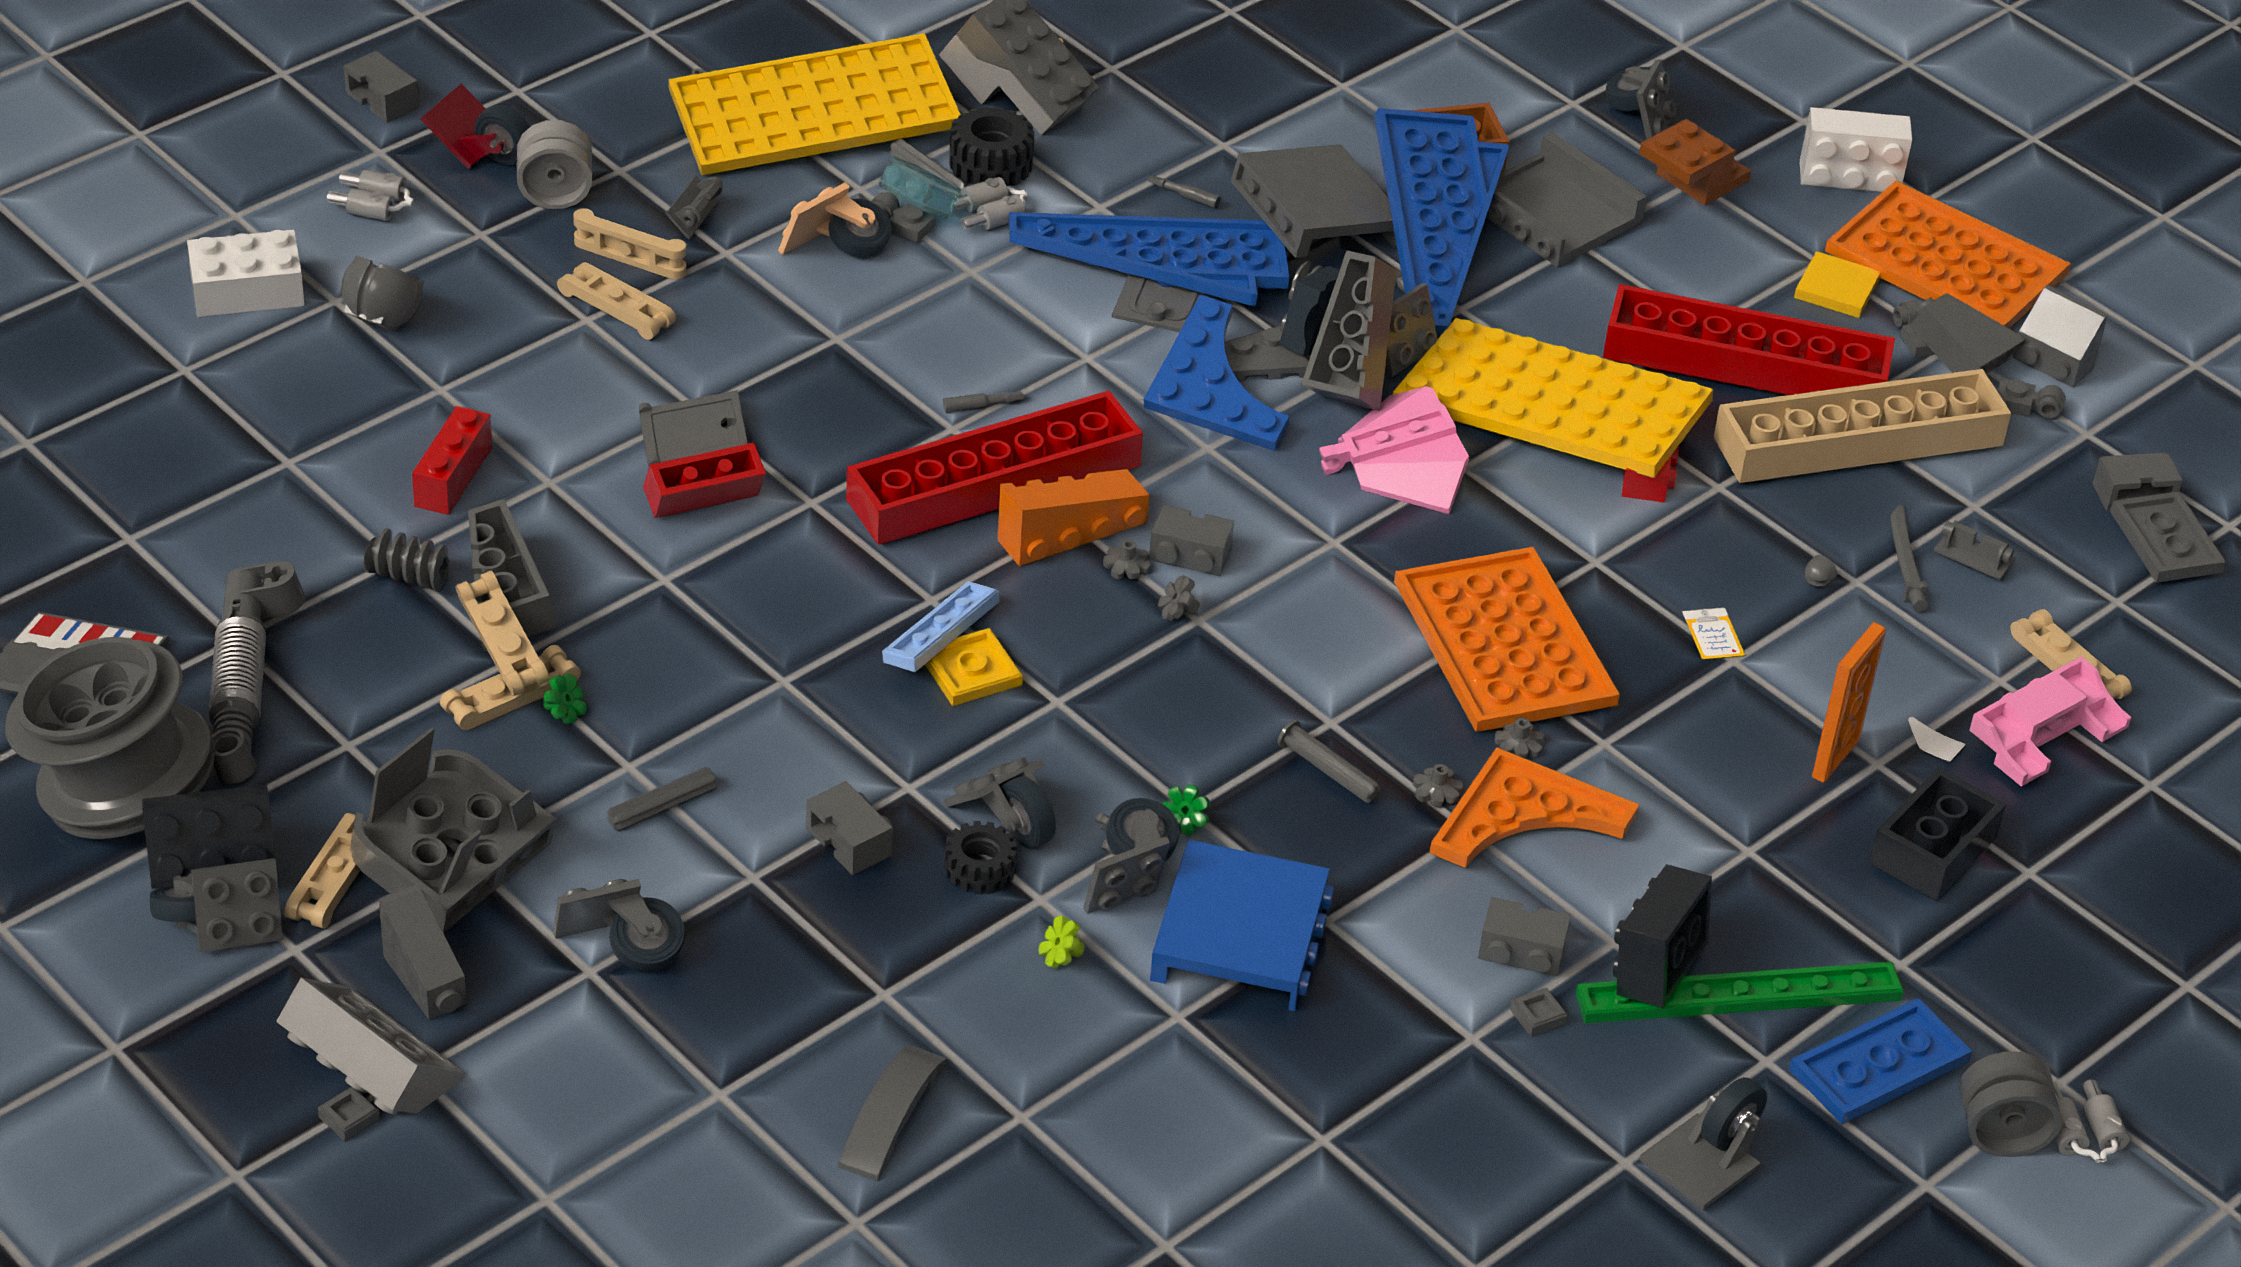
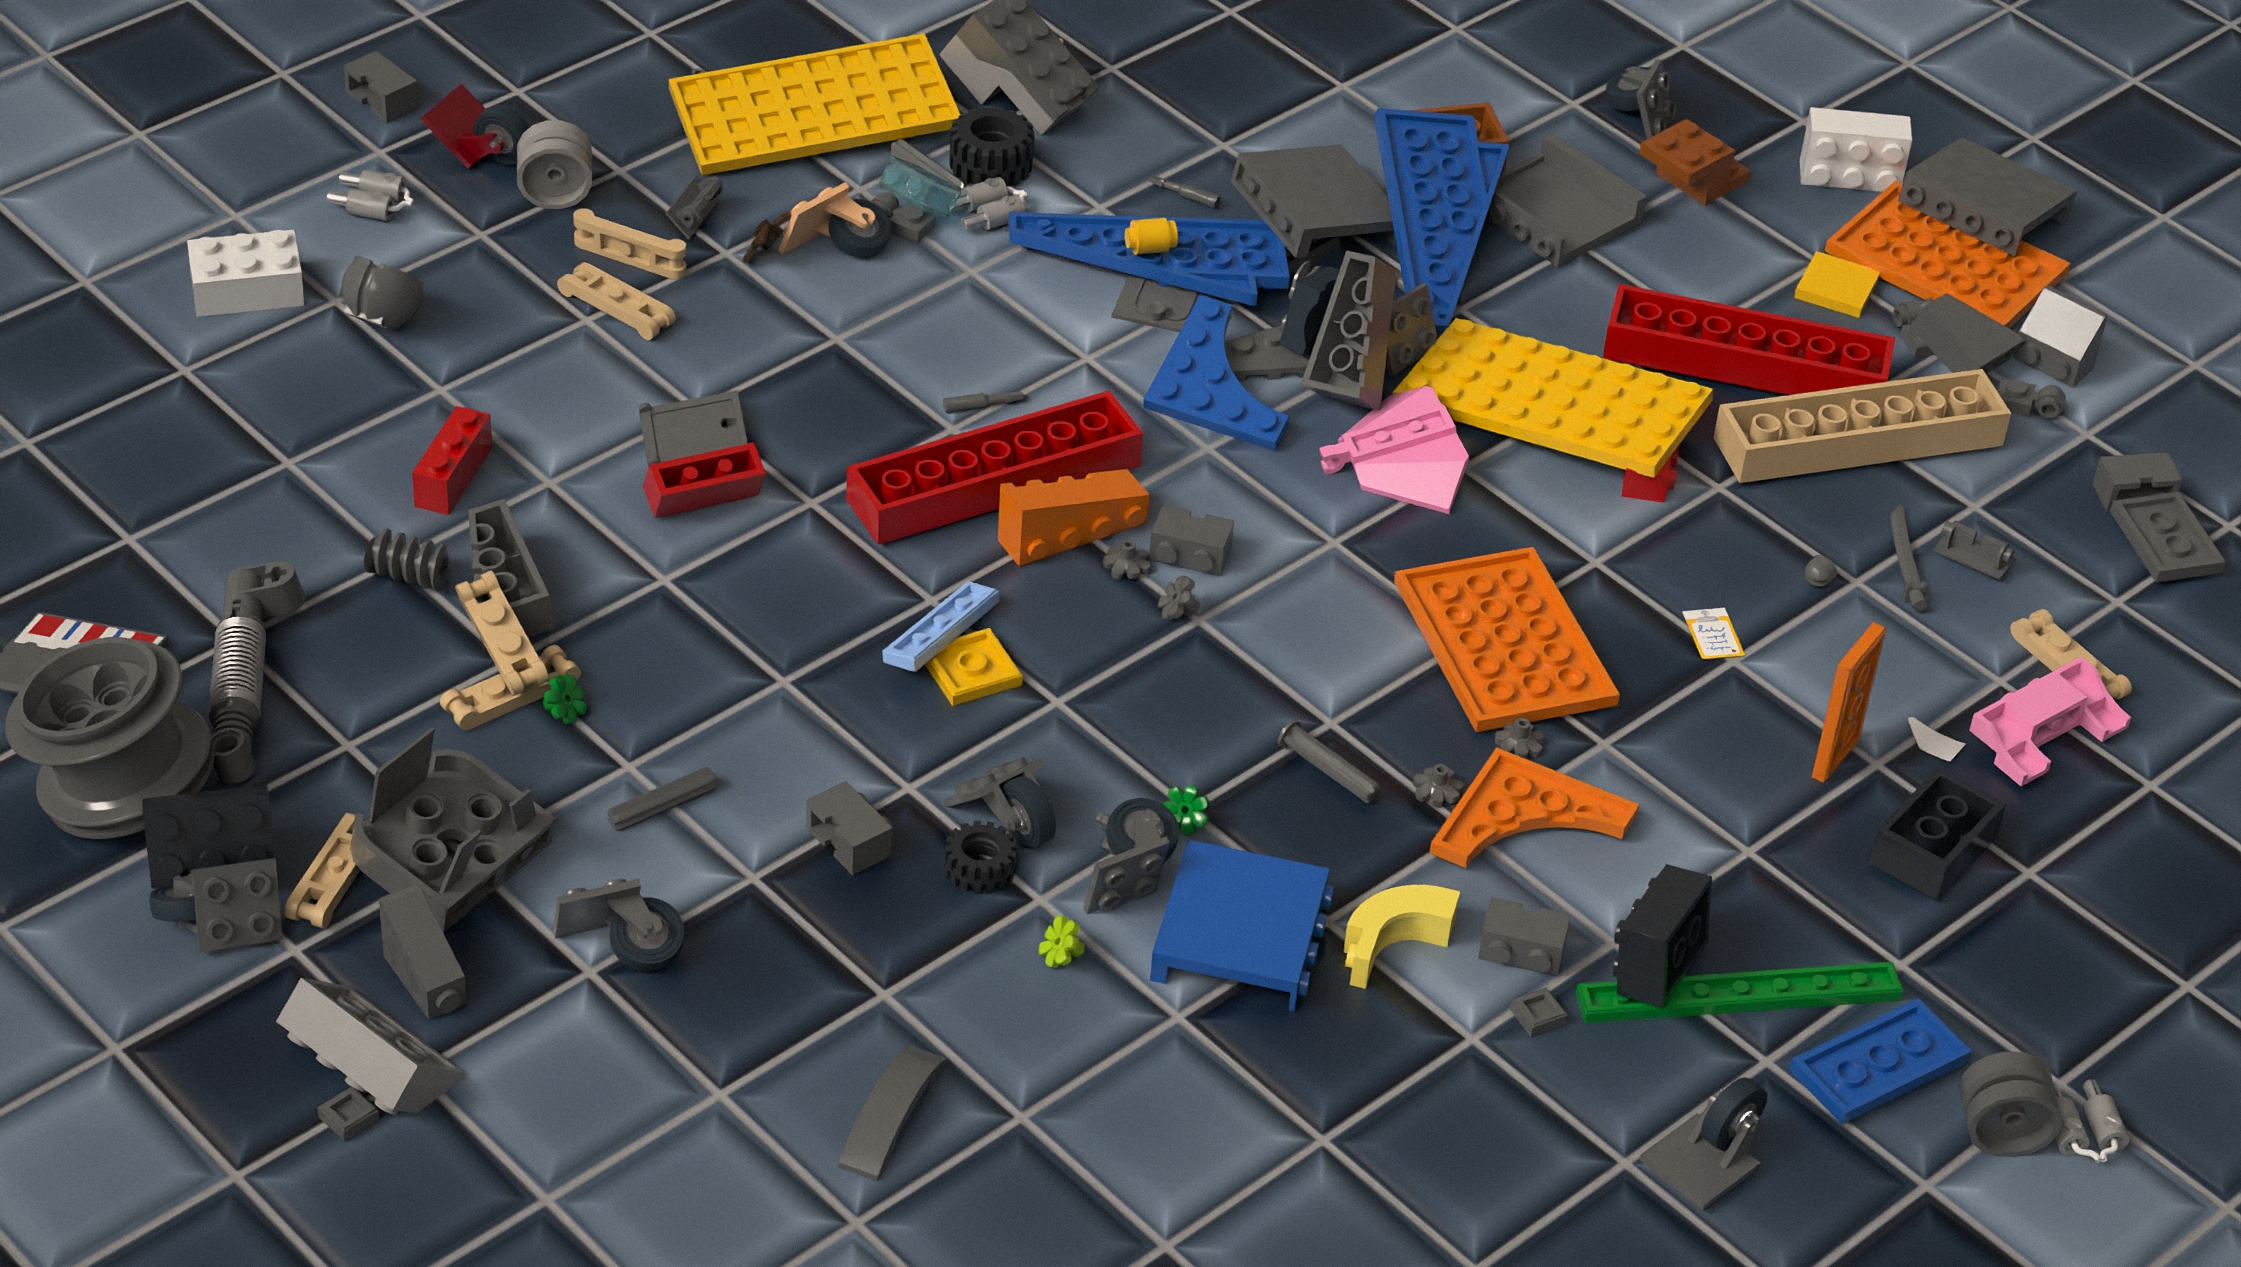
(766, 234): none -> dark brown plate
(1151, 235): none -> yellow brick
(1397, 915): none -> light yellow arch
(1985, 194): none -> dark grey panel

